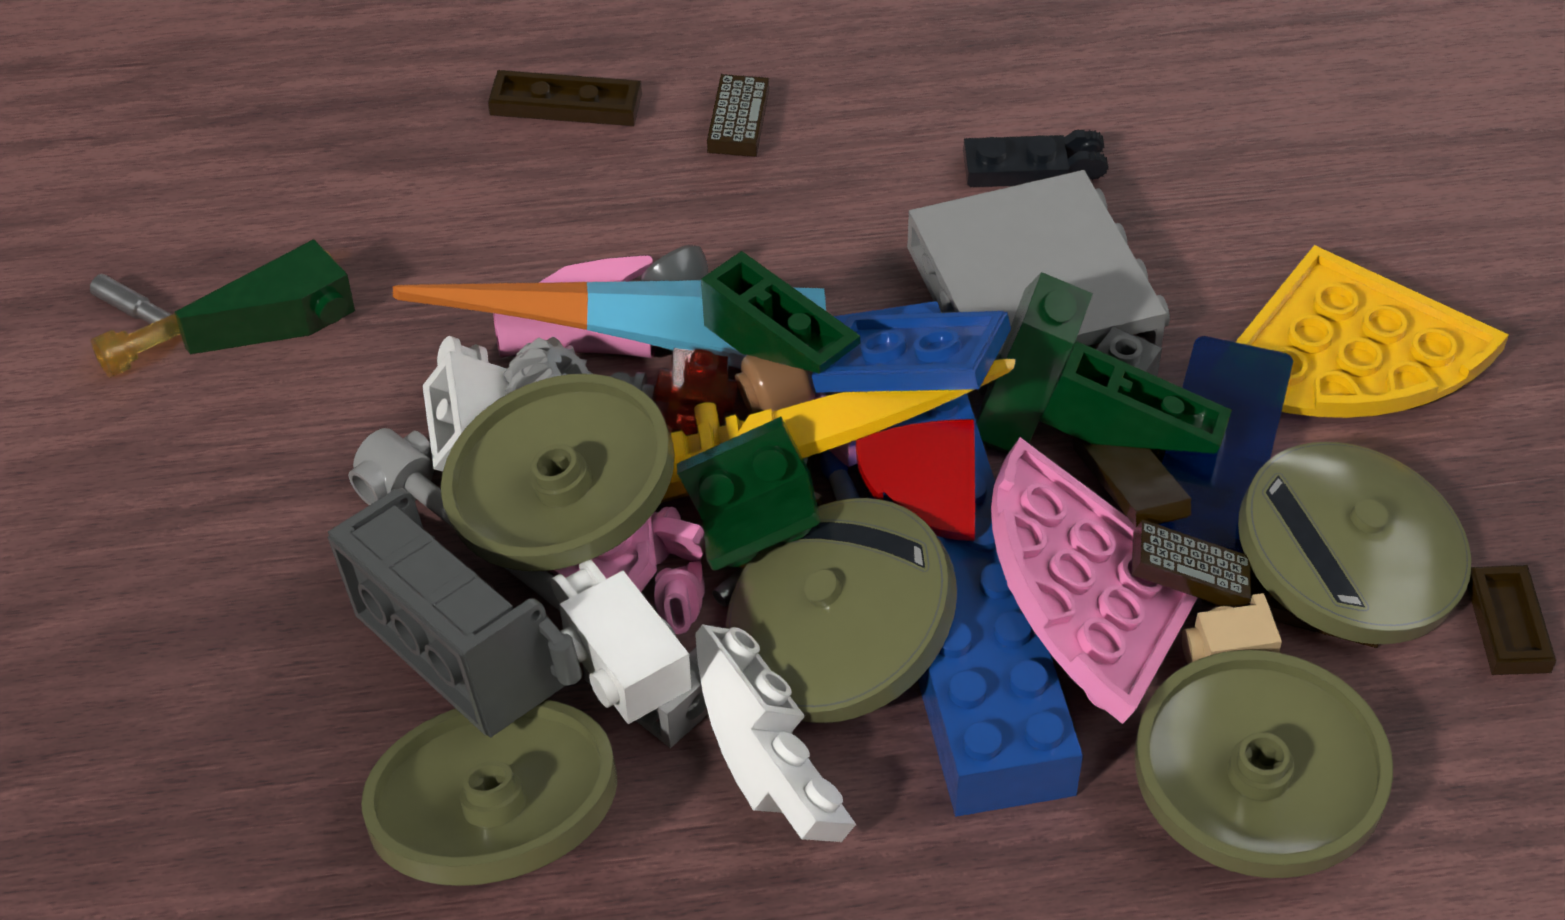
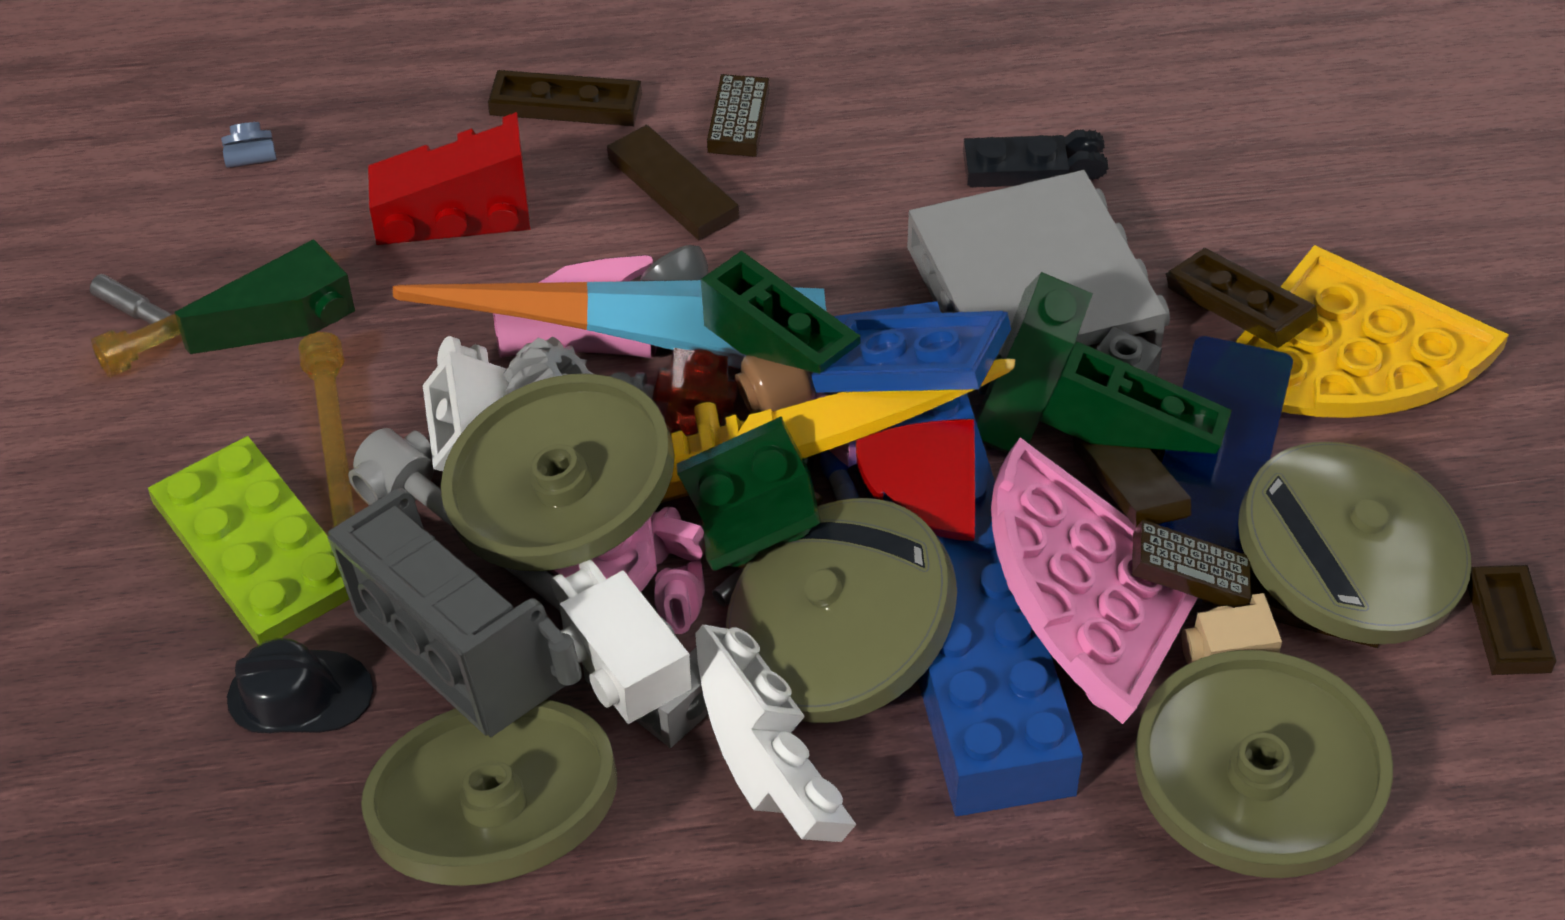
(248, 145): none -> sand blue plate
(252, 540): none -> lime plate
(297, 689): none -> black piece
(321, 360): none -> clear yellow piece
(452, 189): none -> red wedge
(673, 182): none -> dark brown tile
(1242, 297): none -> dark brown tile

